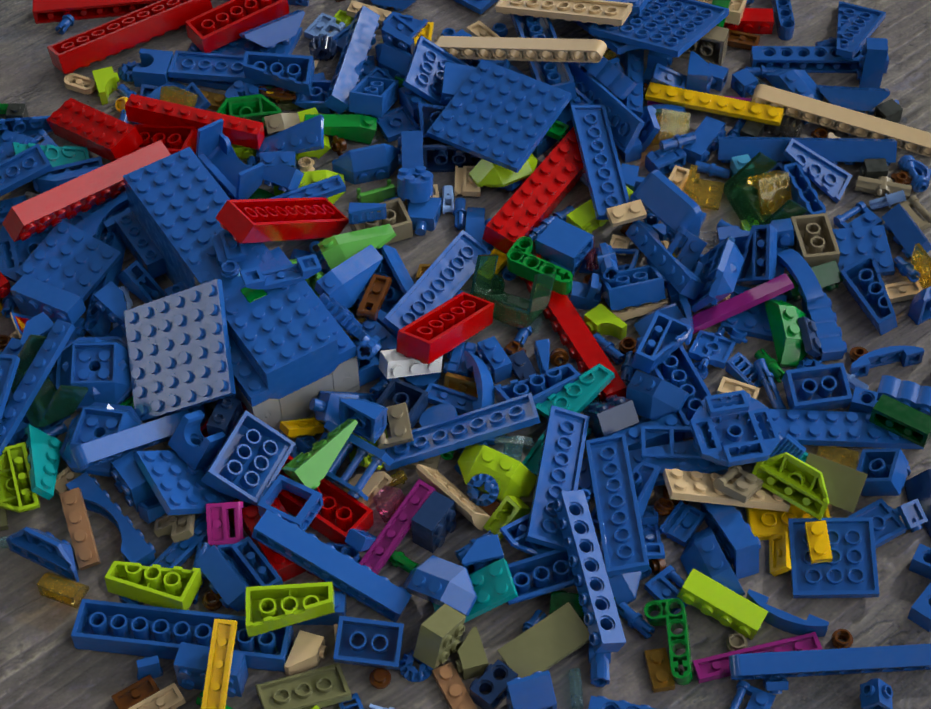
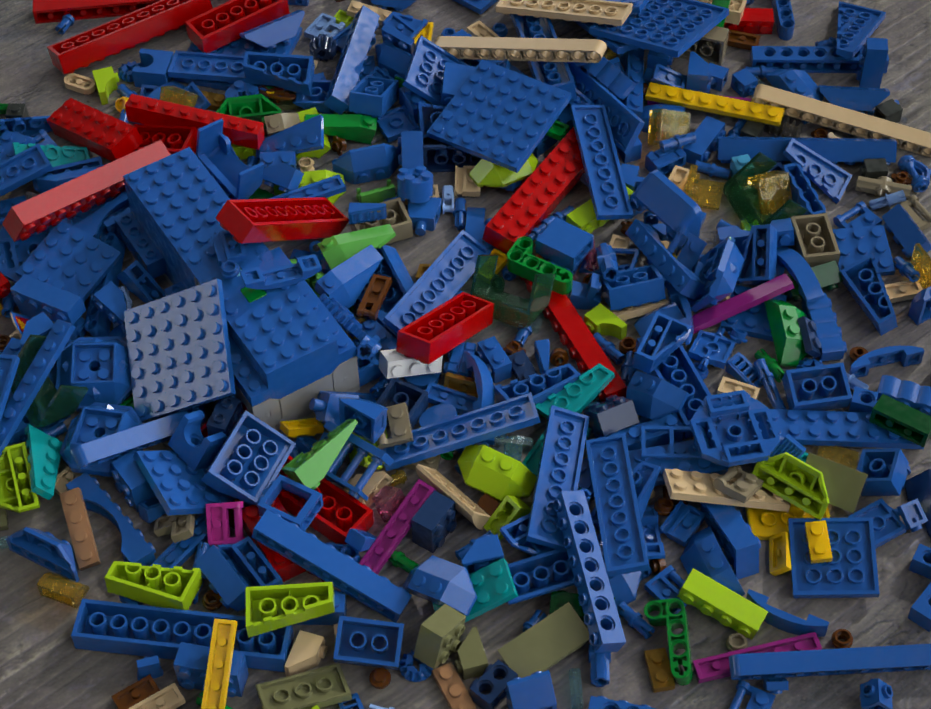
(490, 486): blue gear -> none
(626, 213): tan plate -> none
(650, 127): blue plate -> none

